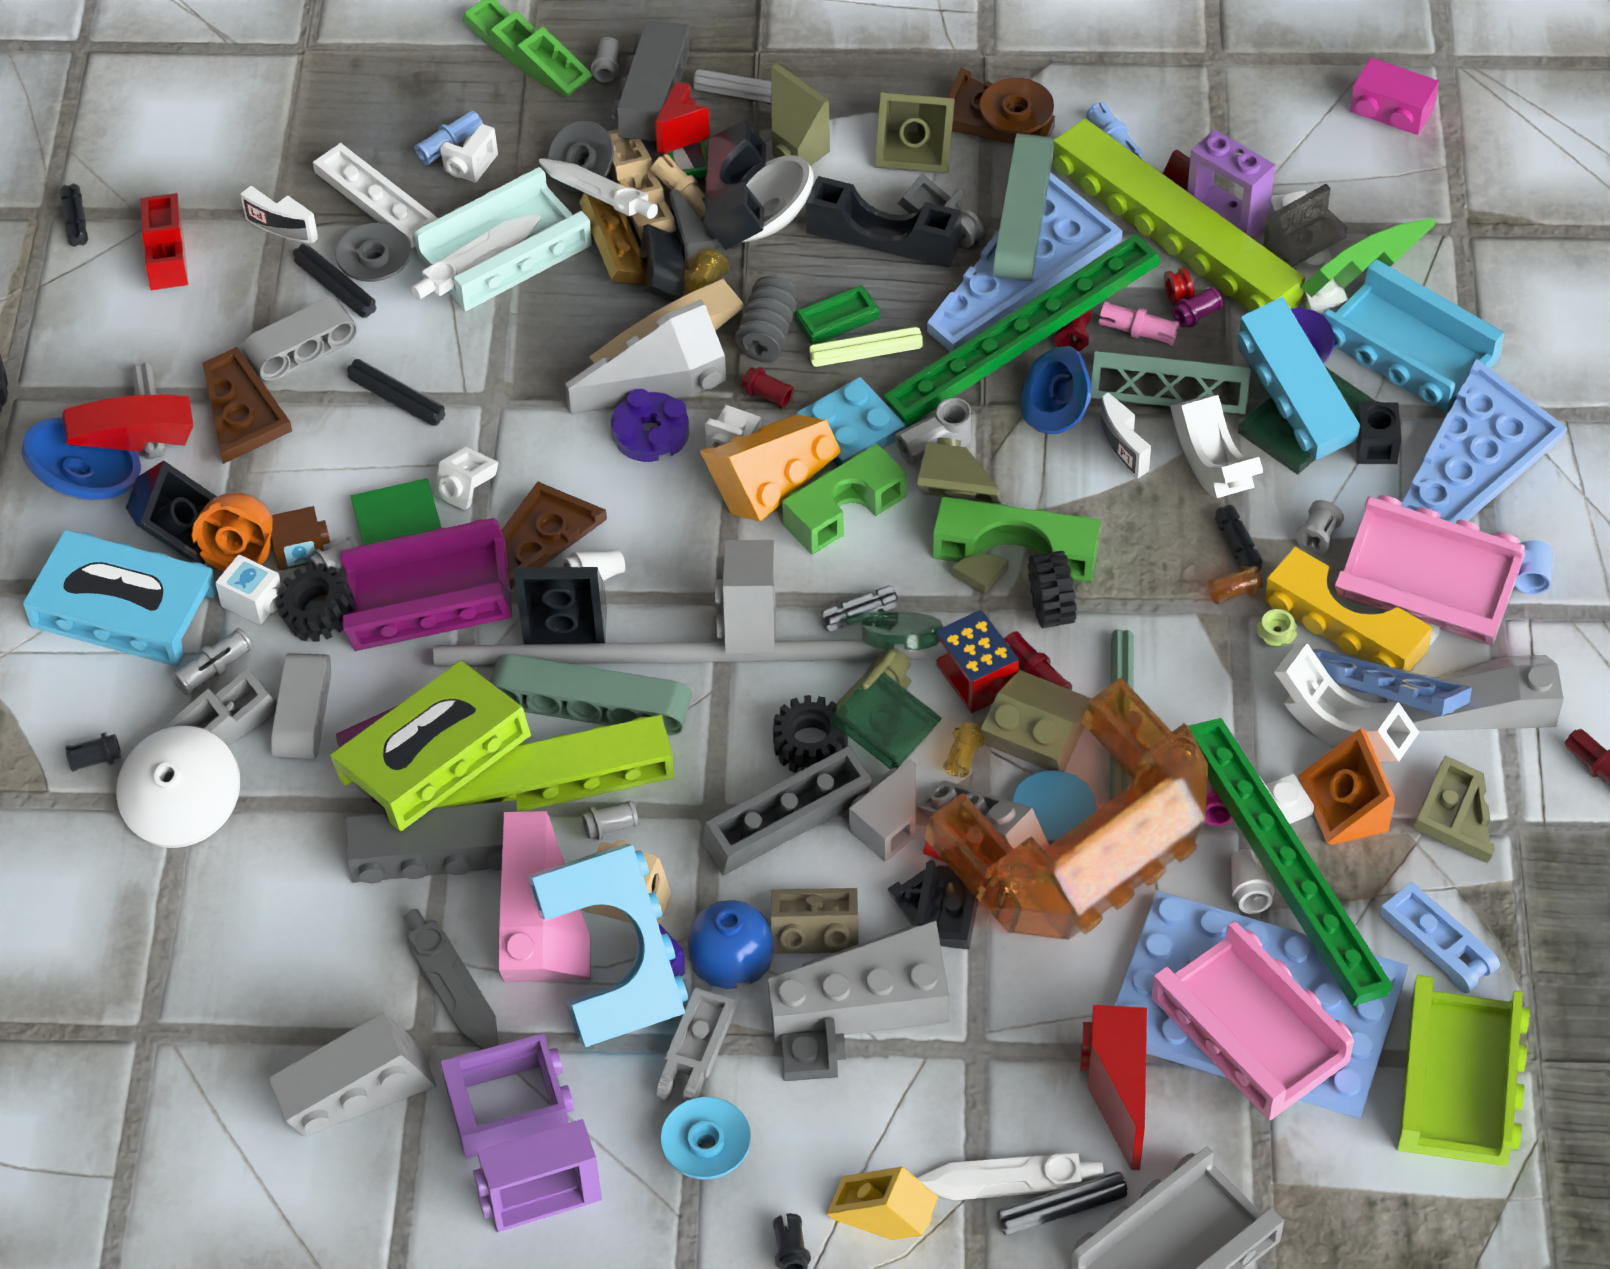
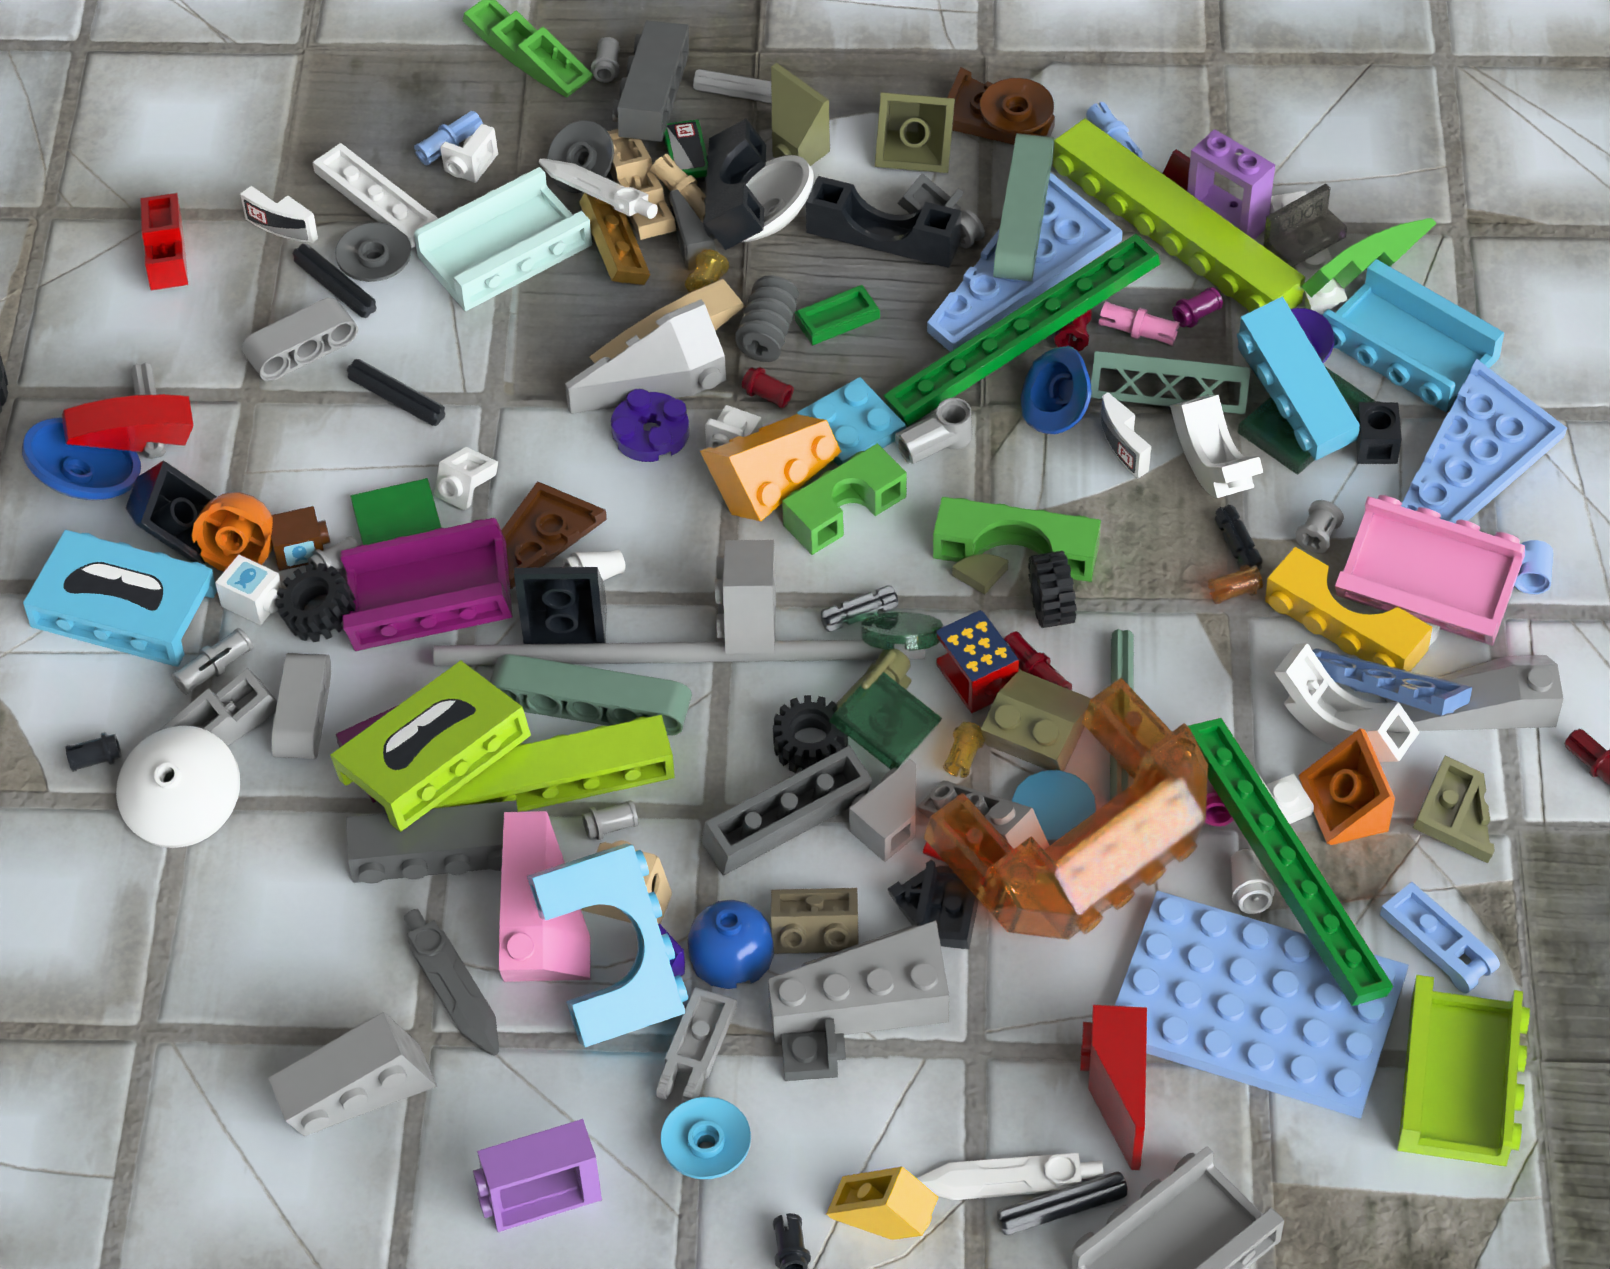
(73, 215): black axle -> none
(241, 406): reddish brown wing -> none
(440, 275): white piece -> none
(498, 1063): medium lavender window -> none
(664, 263): black slope -> none
(681, 121): red slope -> none
(865, 346): yellowish green axle -> none
(955, 473): olive slope -> none
(1178, 285): red bush -> none
(1254, 1021): bright pink panel -> none
(1277, 620): yellowish green plate -> none
(1394, 96): dark pink brick -> none

